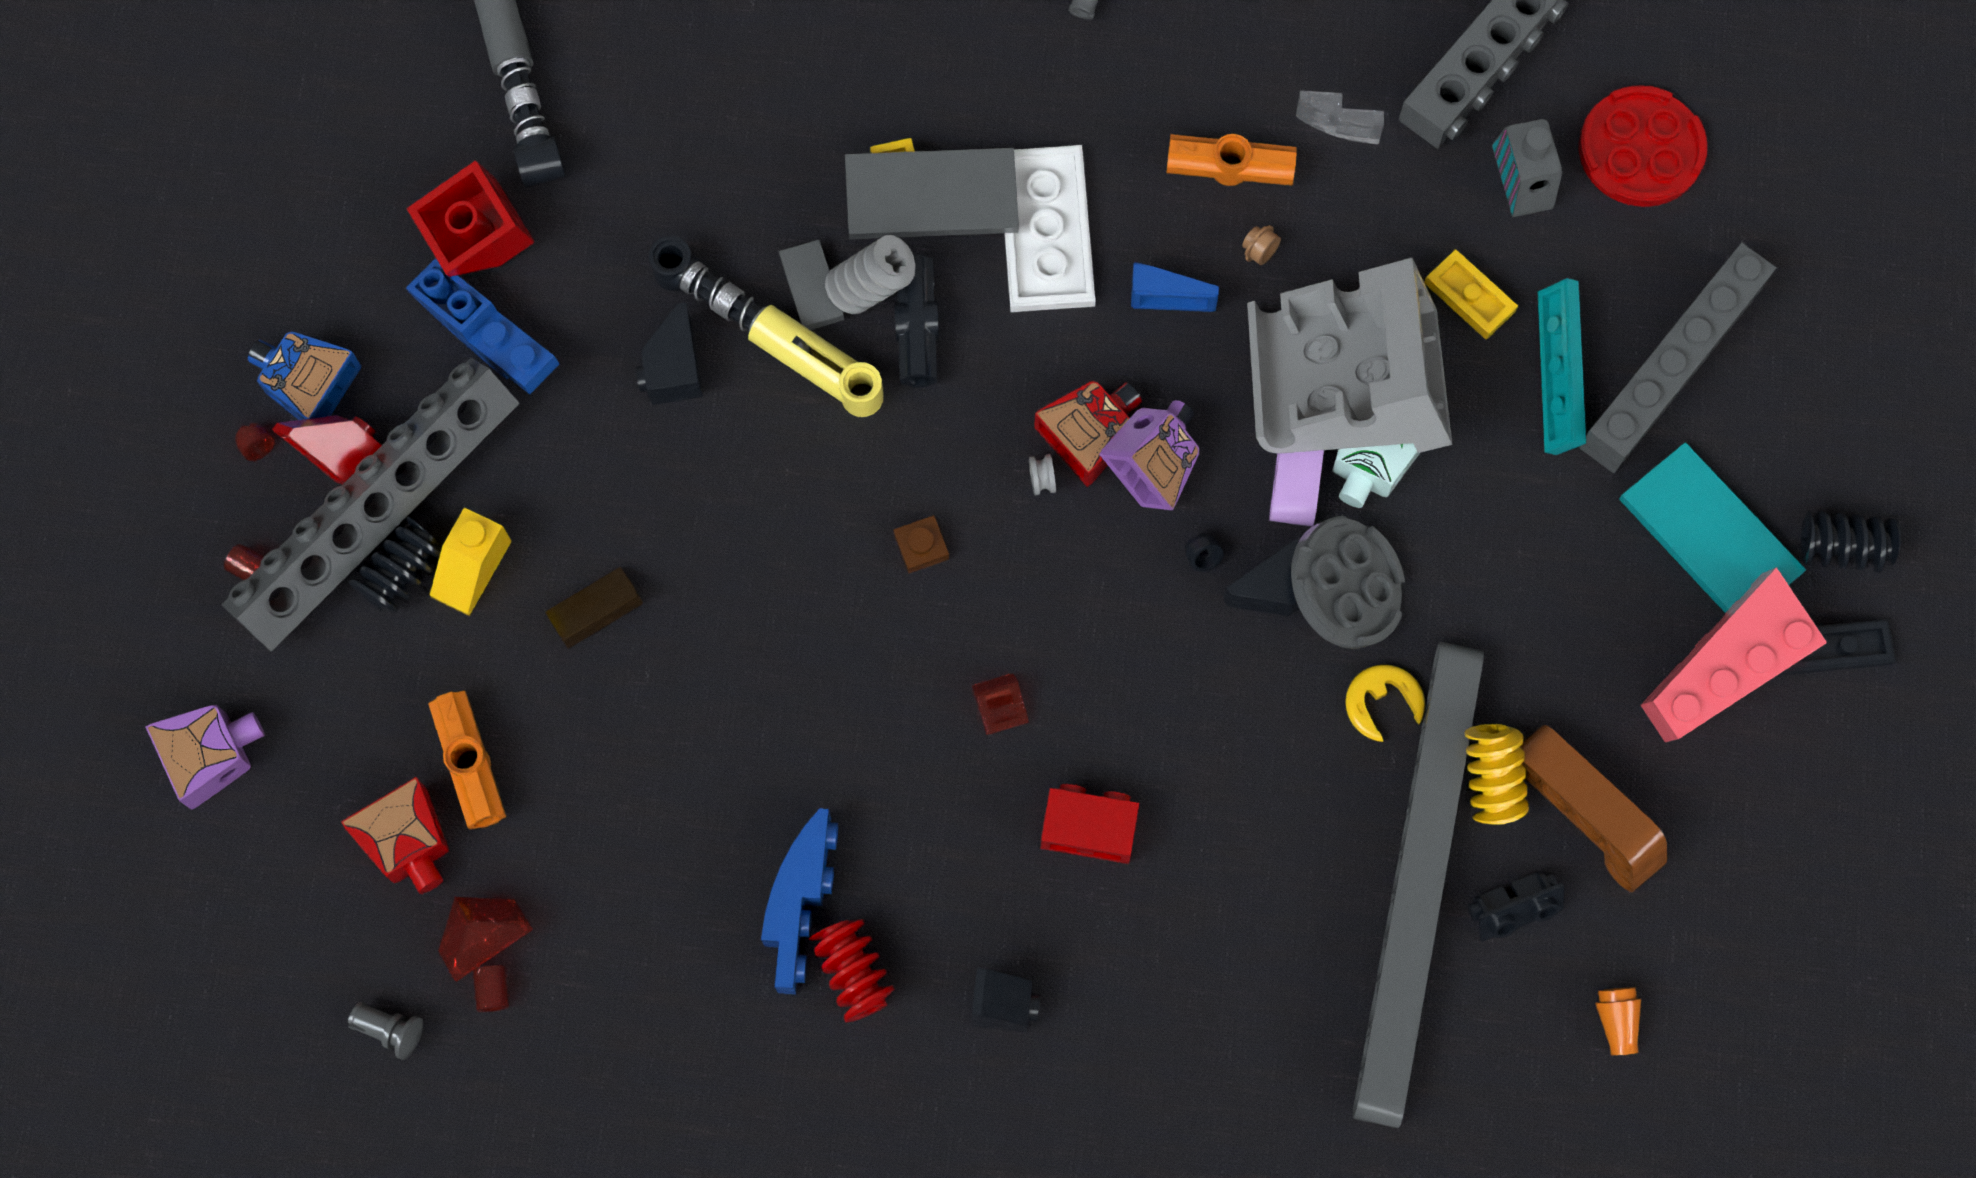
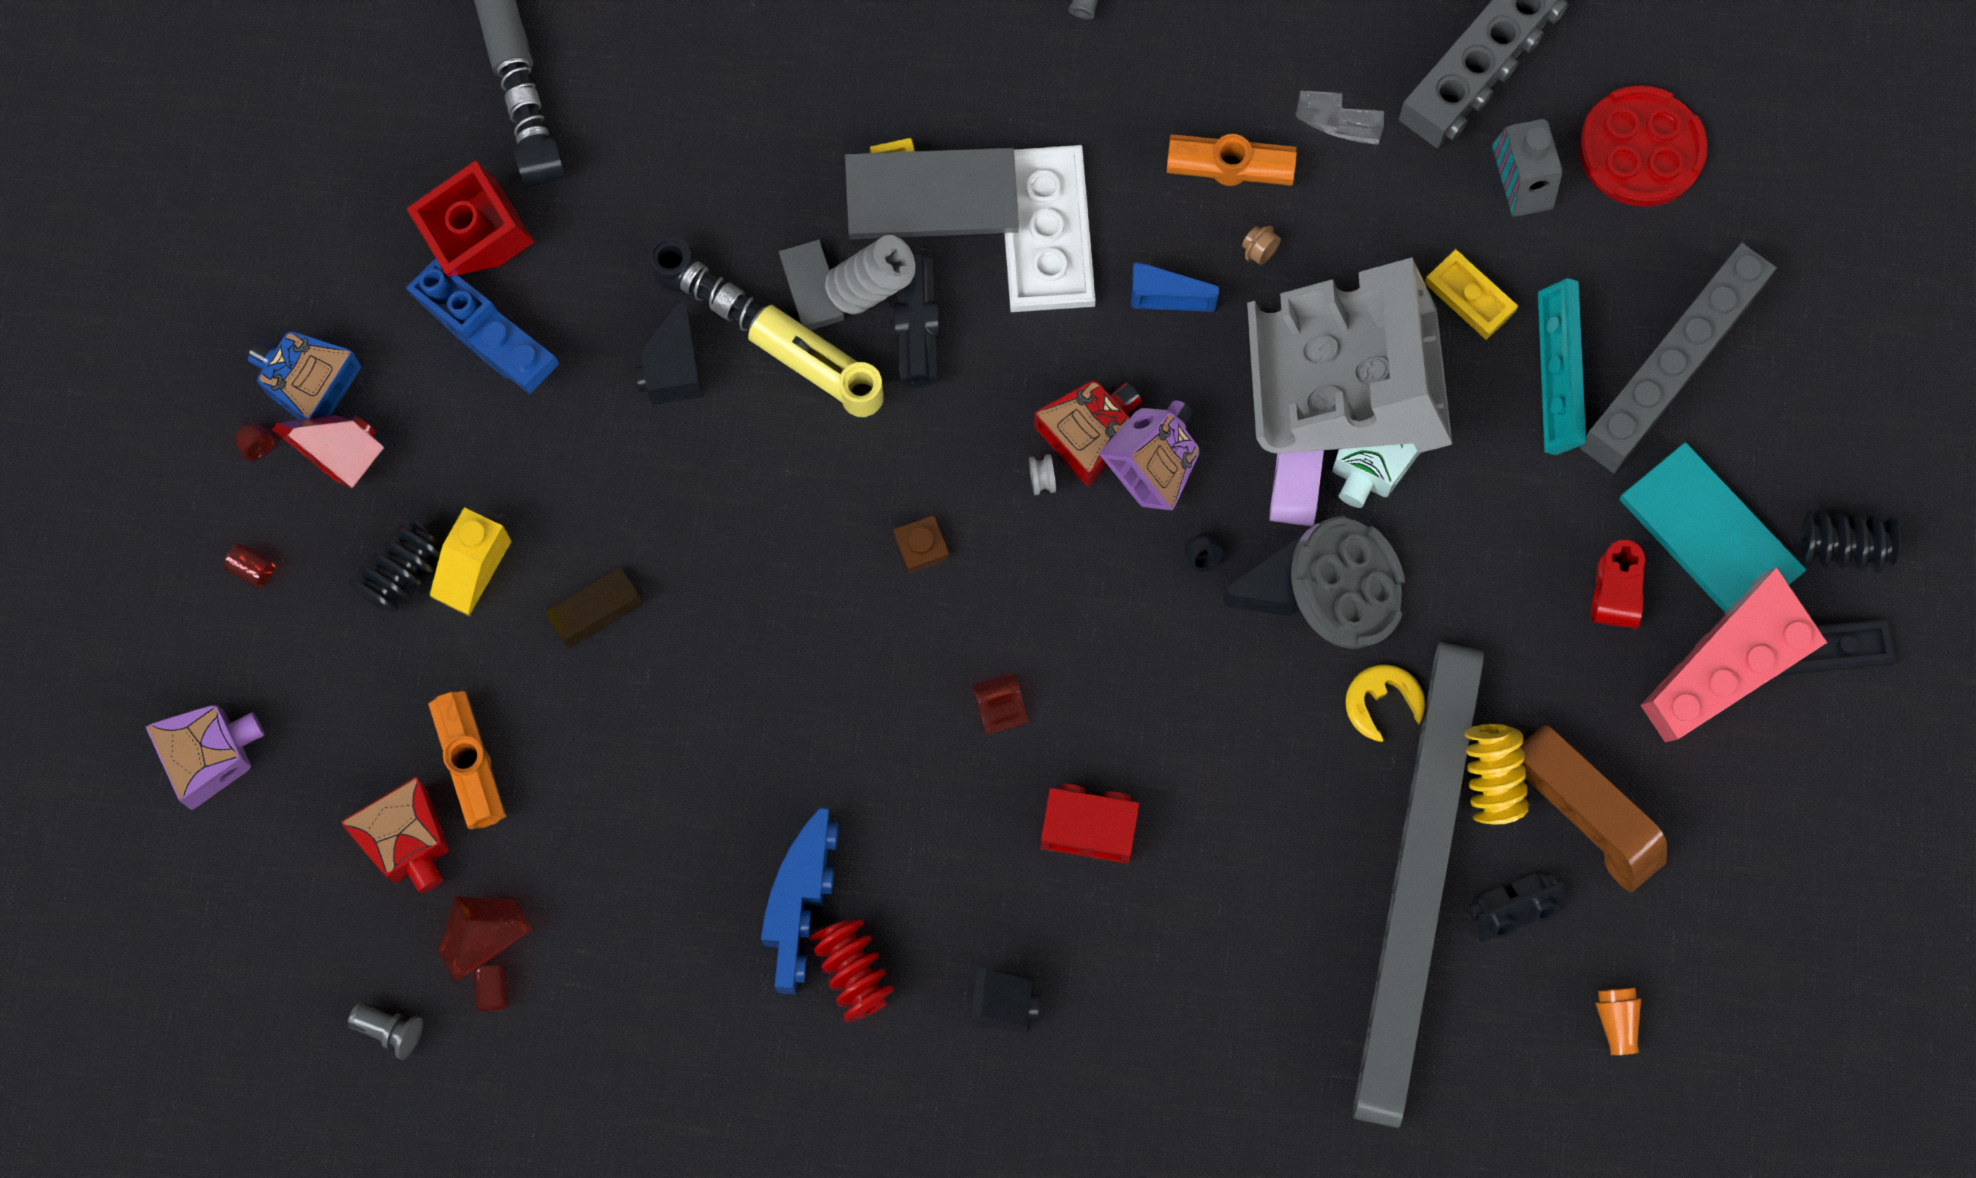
(368, 526): dark grey brick -> none
(1619, 593): none -> red piece

